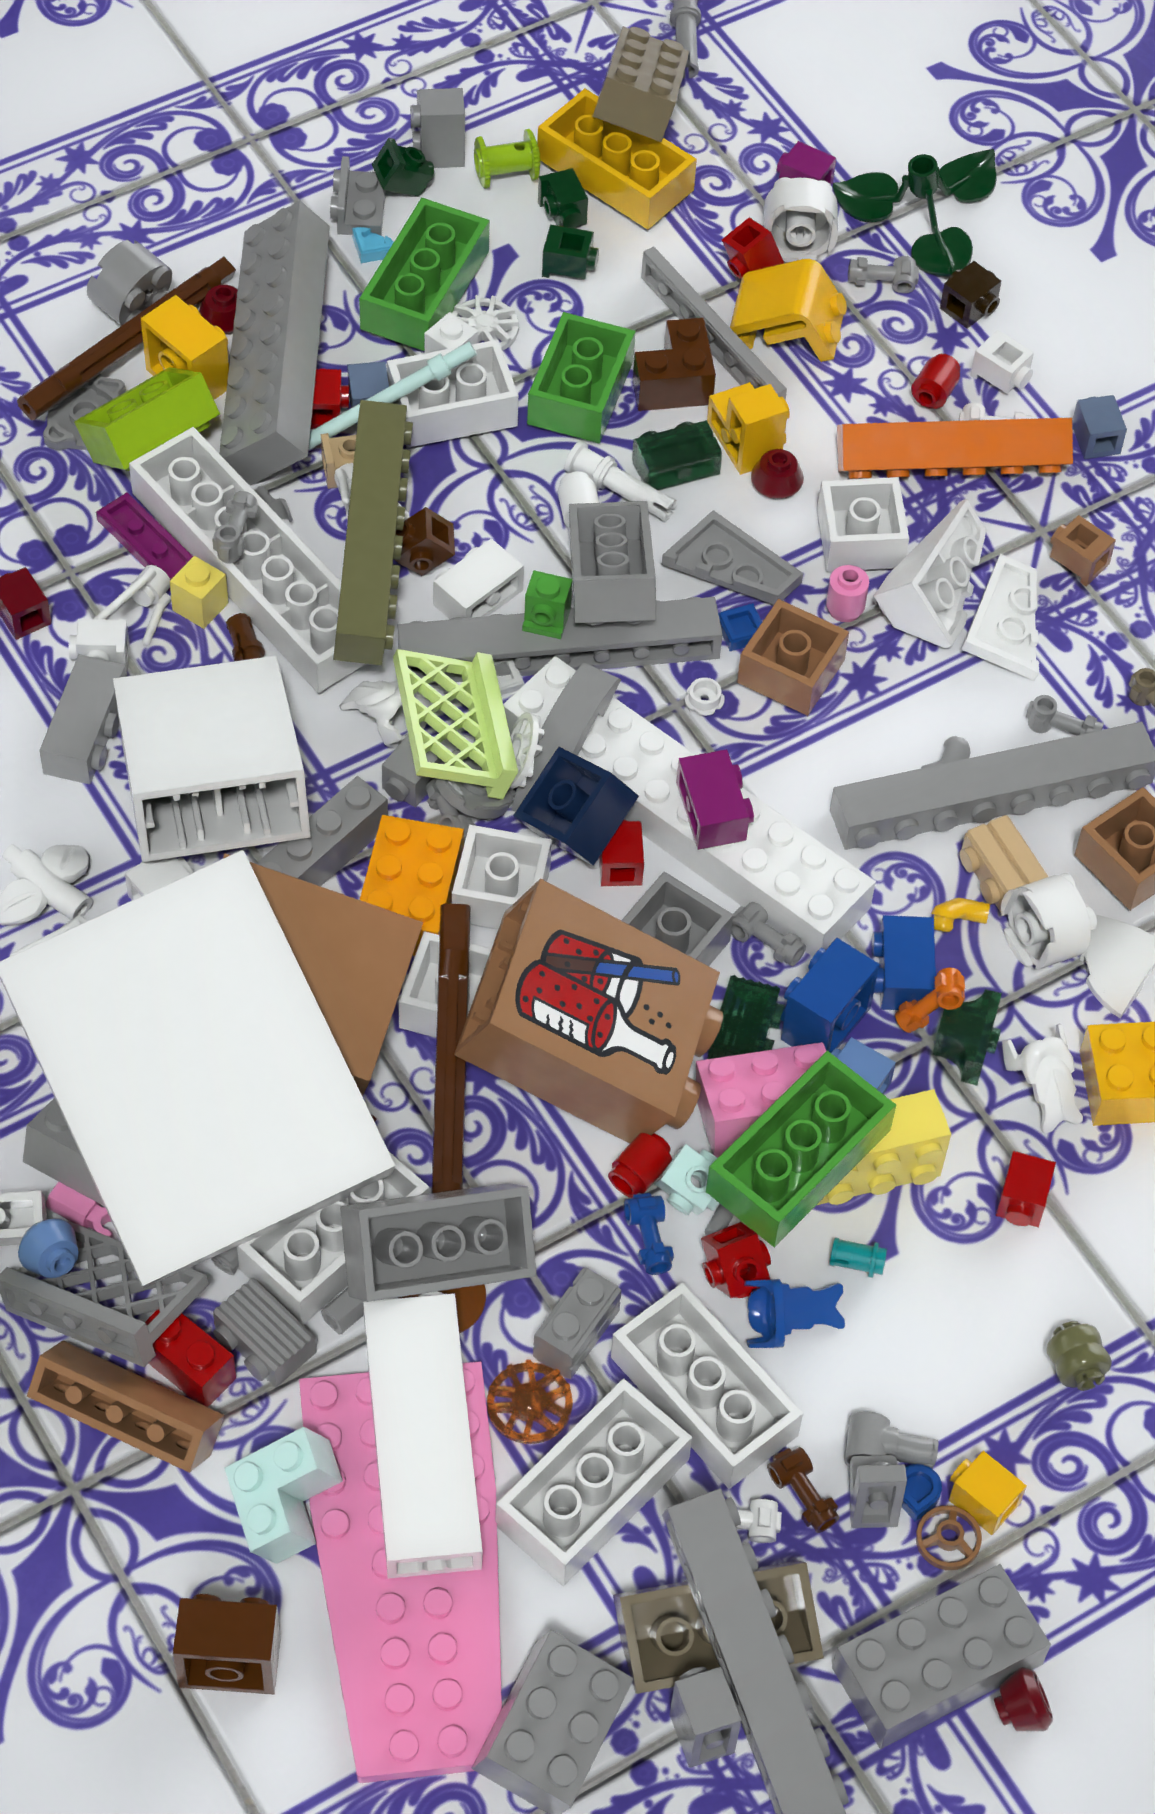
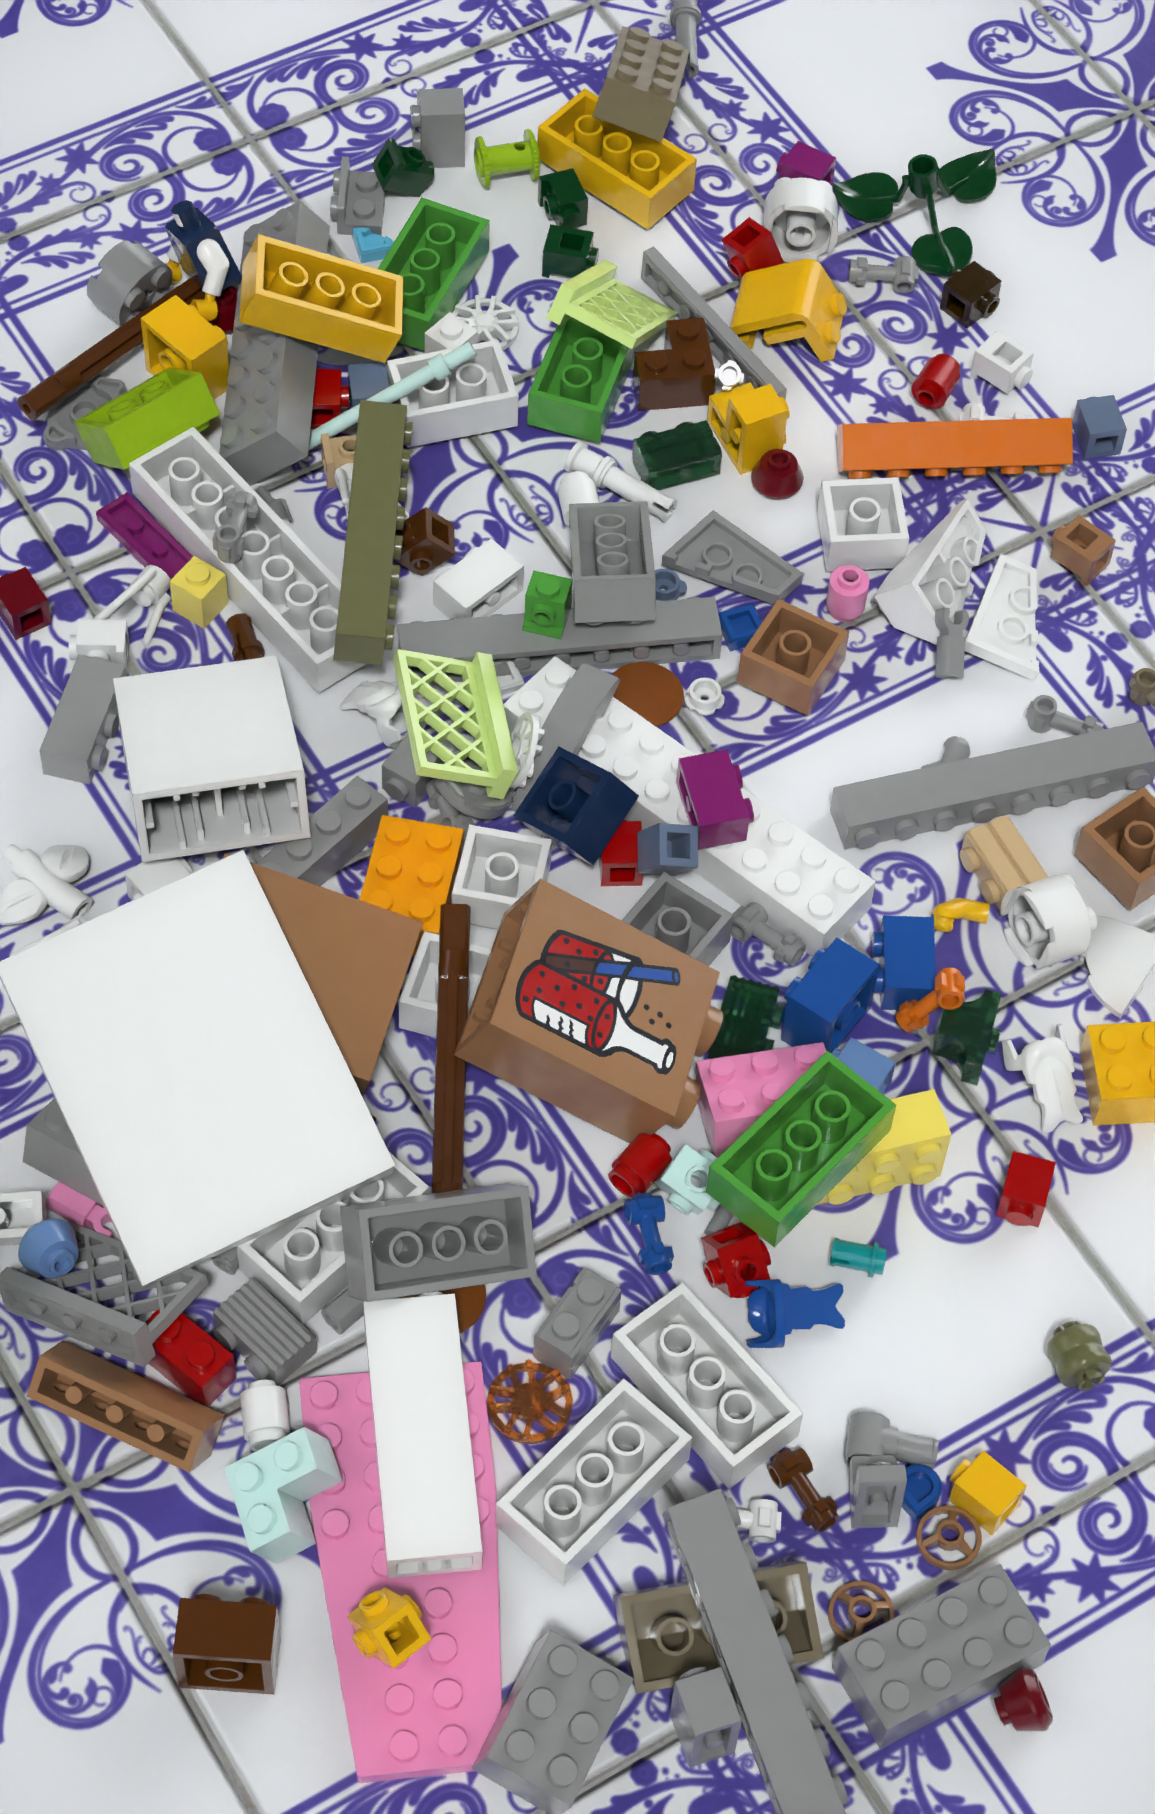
(202, 255): none -> torso
(264, 1413): none -> white brick
(321, 299): none -> yellow brick
(388, 1627): none -> yellow brick
(609, 306): none -> yellowish green fence
(650, 691): none -> dark orange piece
(667, 849): none -> sand blue brick
(670, 581): none -> sand blue plate
(728, 377): none -> white bar
(851, 1602): none -> medium nougat piece
(950, 644): none -> light grey bar

